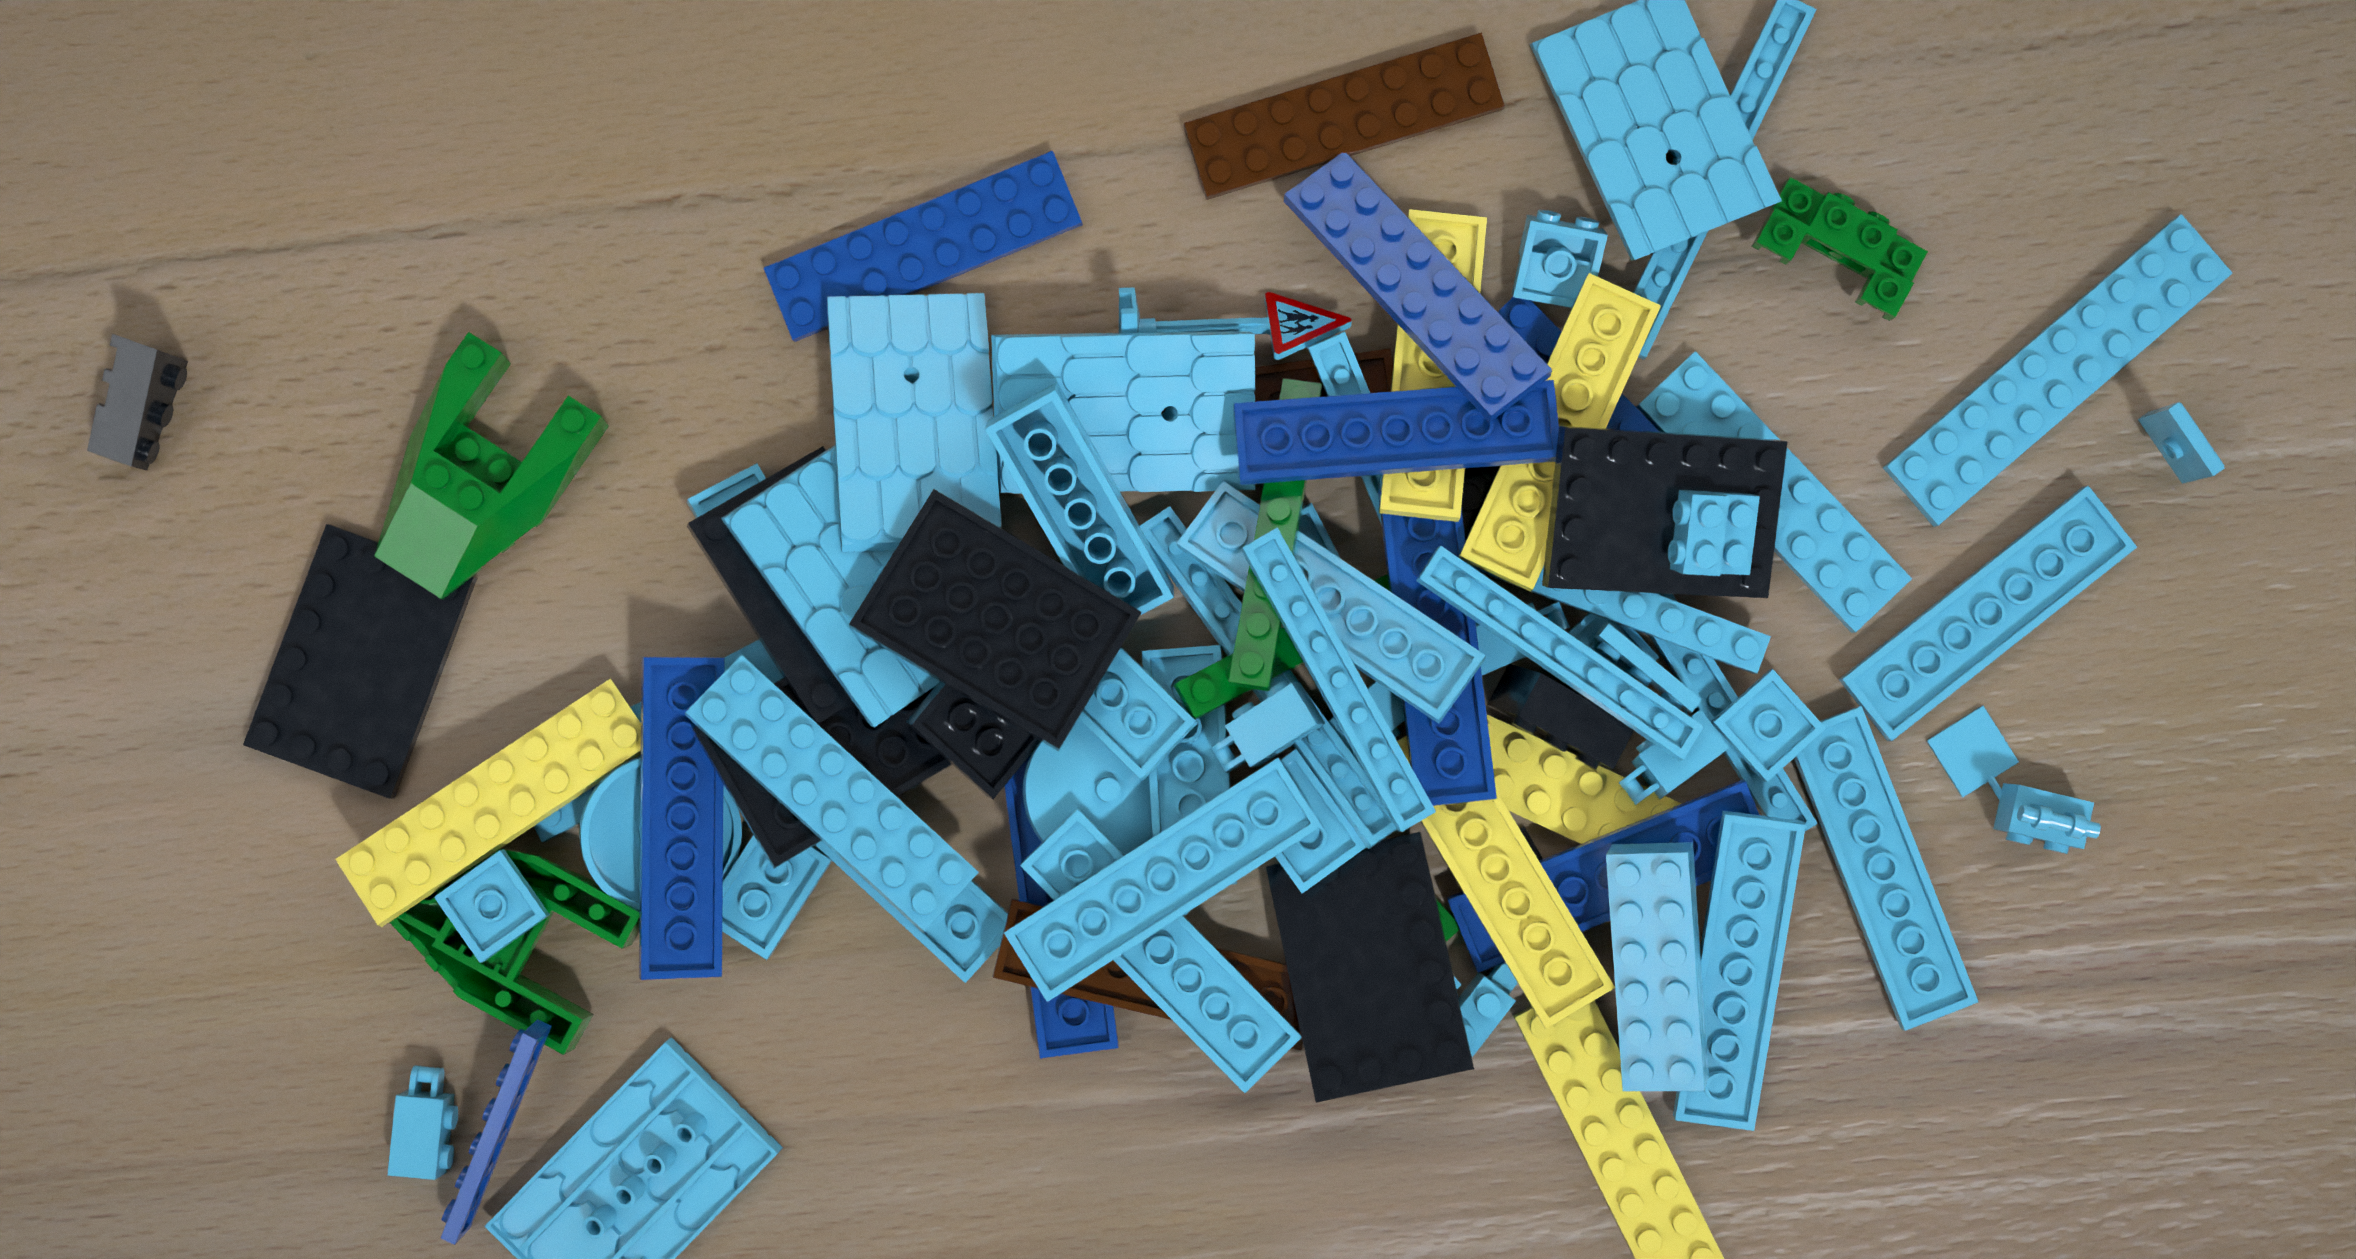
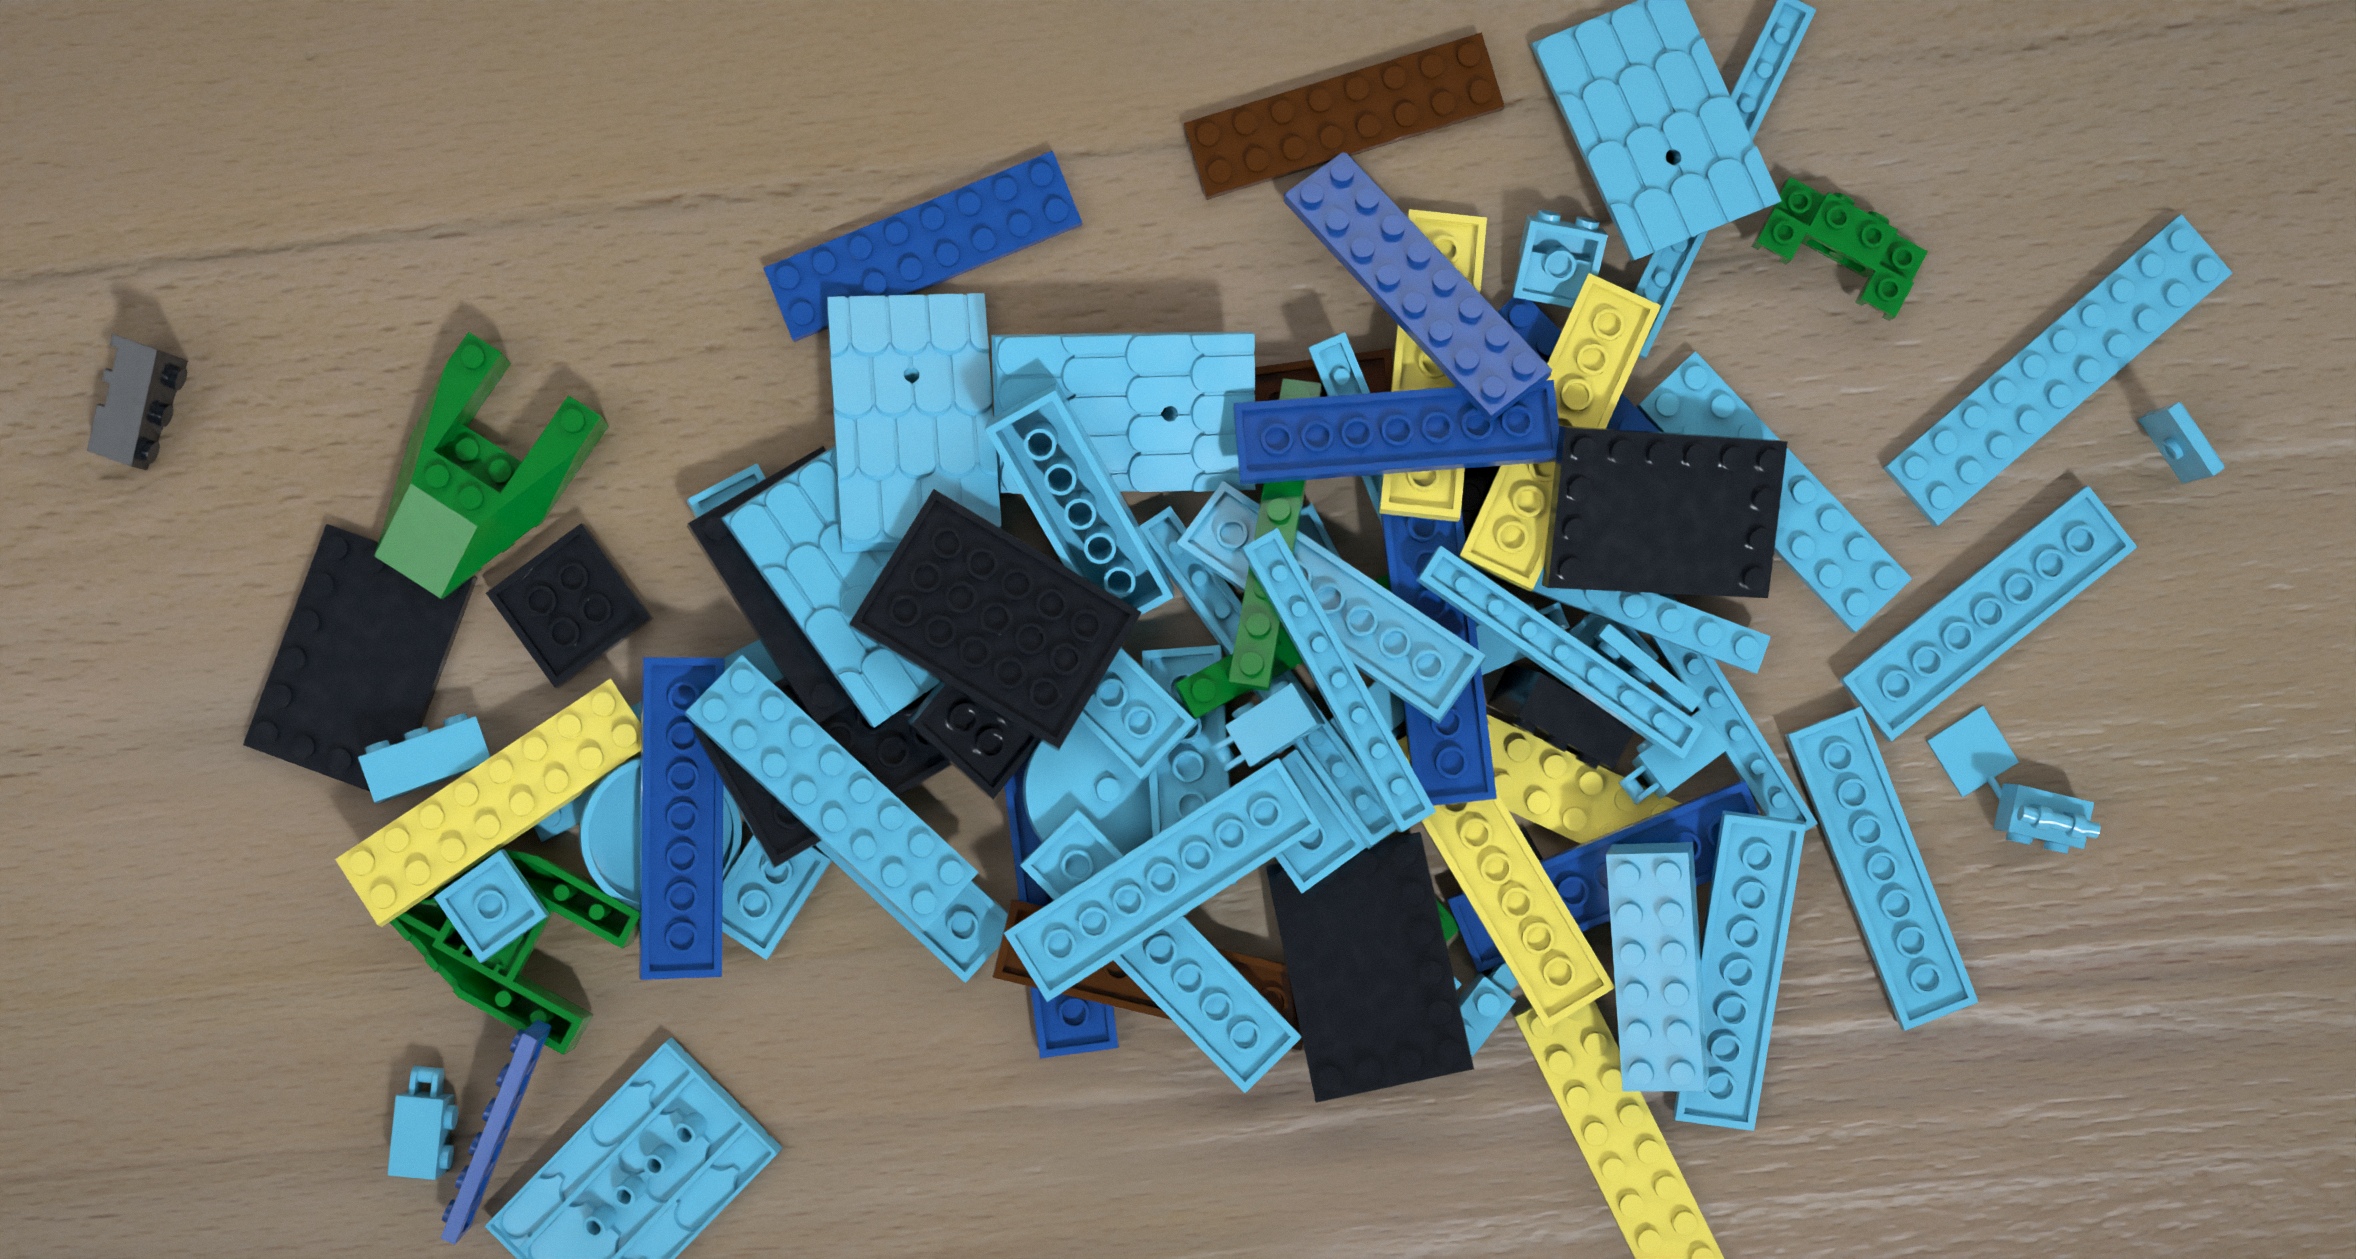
(423, 758): none -> medium azure brick
(569, 605): none -> black plate
(1288, 322): medium azure piece -> none
(1713, 533): medium azure plate -> none
(1768, 725): medium azure plate -> none

